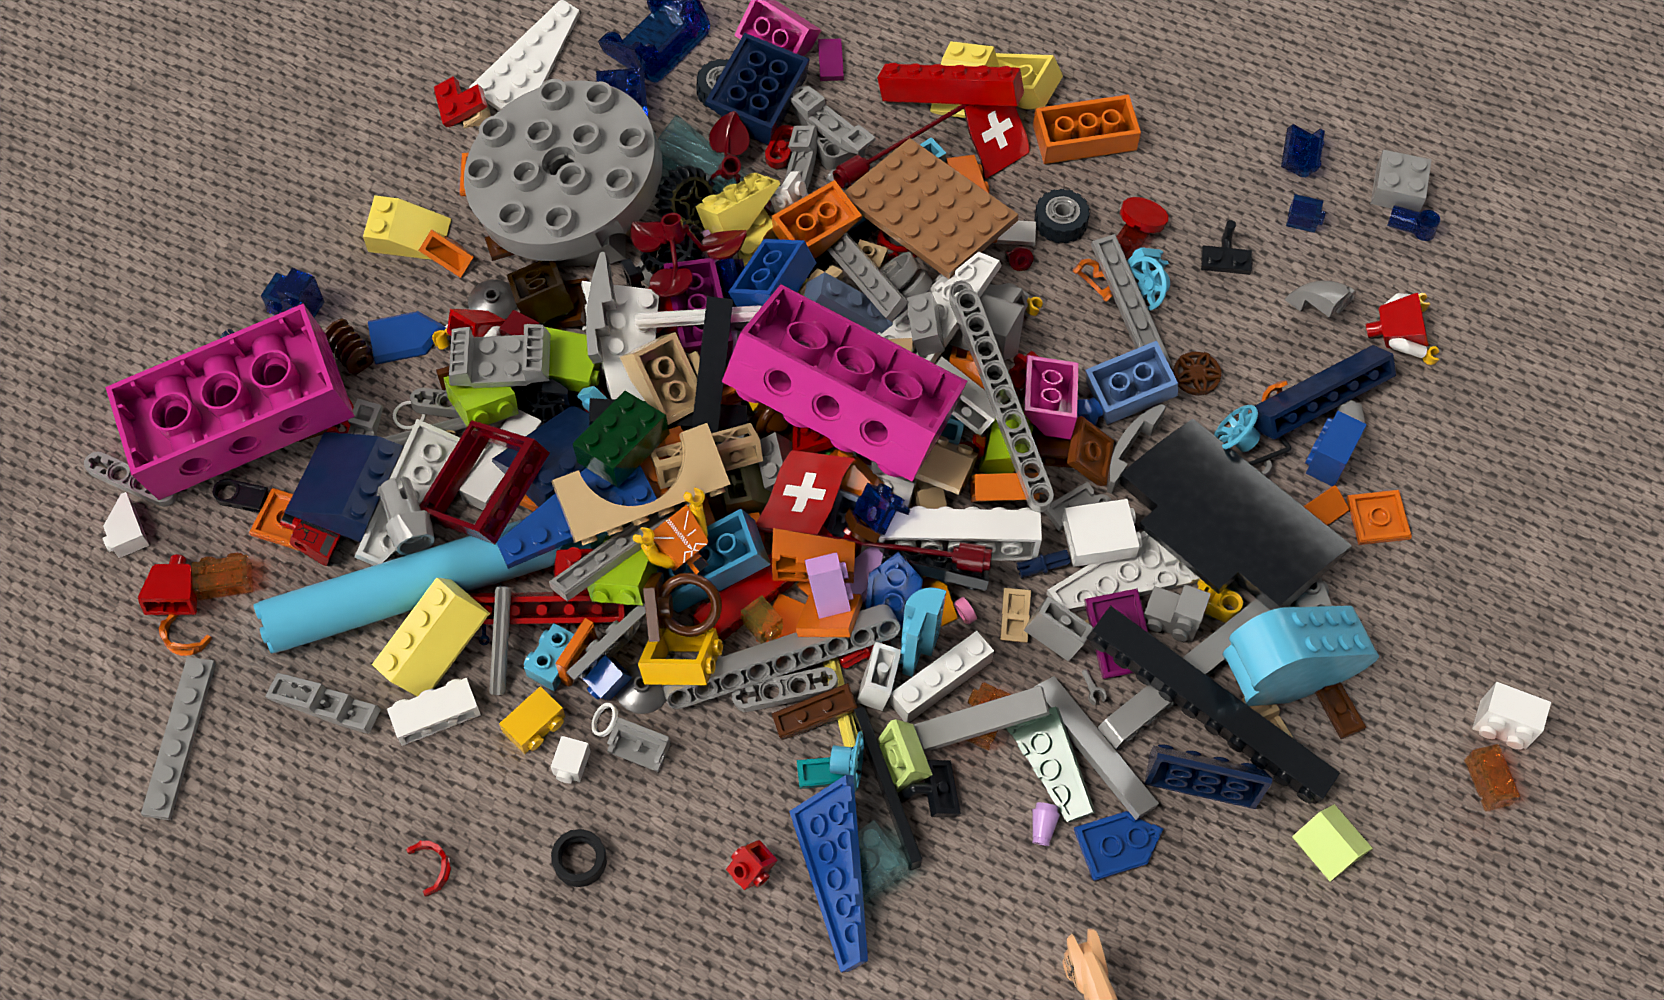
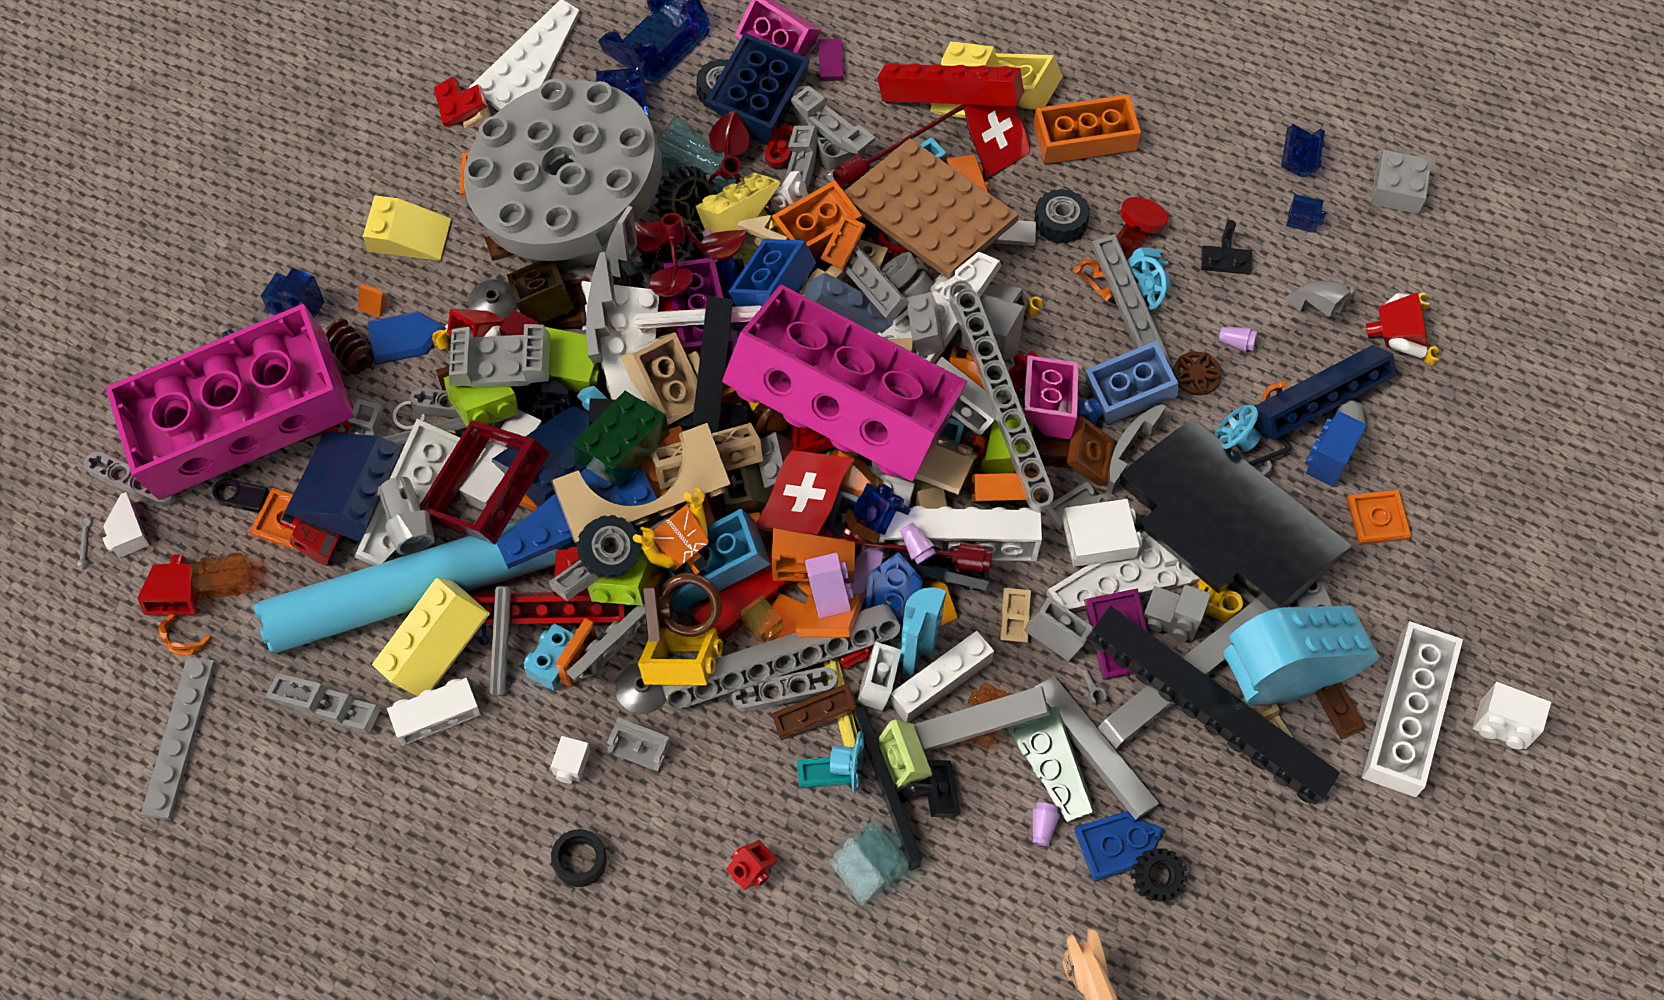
(85, 524): none -> light grey hinge
(371, 300): none -> orange slope
(445, 864): red helmet -> none
(446, 253): orange slope -> none
(533, 720): yellow brick -> none
(592, 551): none -> black wheel
(596, 716): white piece -> none
(607, 678): blue brick -> none
(621, 244): none -> light grey slope
(757, 230): none -> tan slope
(832, 855): blue wing -> none
(843, 242): none -> orange plate
(917, 544): none -> lavender cone
(965, 610): bright pink tile -> none
(1020, 258): dark red plate -> none
(1043, 563): dark blue axle -> none
(1174, 867): none -> black tyre
(1206, 777): dark blue slope -> none
(1239, 337): none -> lavender cone
(1328, 506): orange slope -> none
(1331, 842): yellowish green slope -> none
(1412, 709): none -> white brick
(1421, 224): clear blue piece -> none
(1492, 777): clear orange brick -> none

